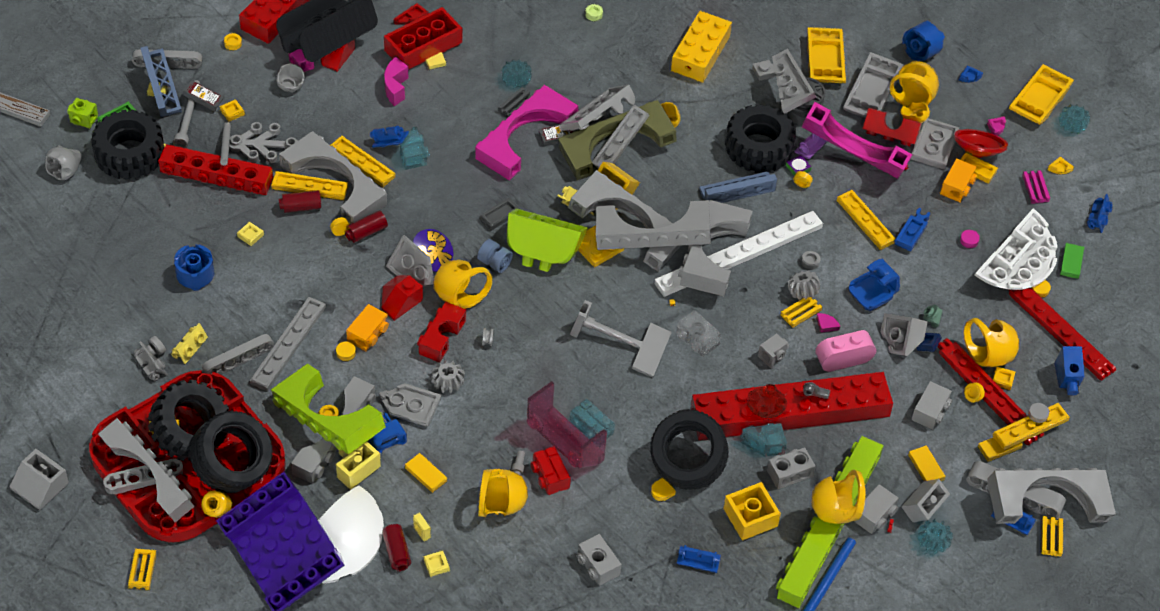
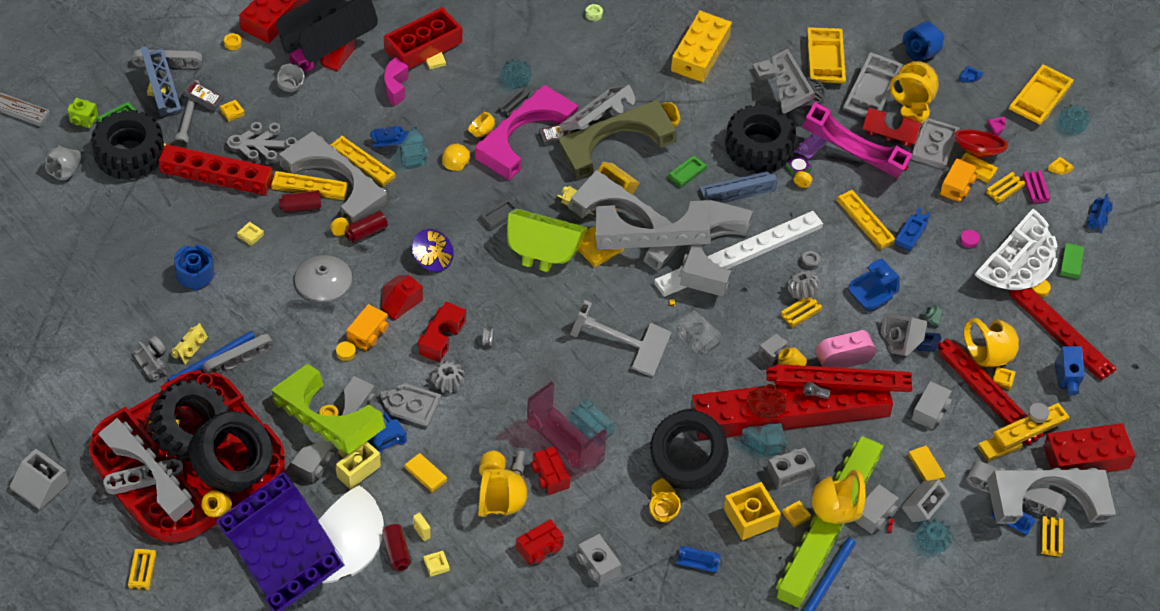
(198, 365): none -> blue piece
(225, 144): light grey bar -> none
(287, 344): light grey tile -> none
(323, 278): none -> light grey dish
(410, 15): red tile -> none
(412, 261): light grey tile -> none
(453, 280): yellow piece -> none
(455, 157): none -> yellow hair
(482, 125): none -> yellow hair
(492, 460): none -> yellow head
(495, 256): sand blue wheel -> none
(540, 542): none -> red brick
(621, 136): light grey tile -> none
(664, 506): none -> yellow hair
(687, 171): none -> bright green tile
(791, 356): none -> yellow head
(796, 513): none -> yellow tile
(827, 323): dark pink tile -> none
(840, 378): none -> red hinge
(974, 392): yellow tile -> none
(1003, 185): none -> yellow tile
(1091, 447): none -> red brick

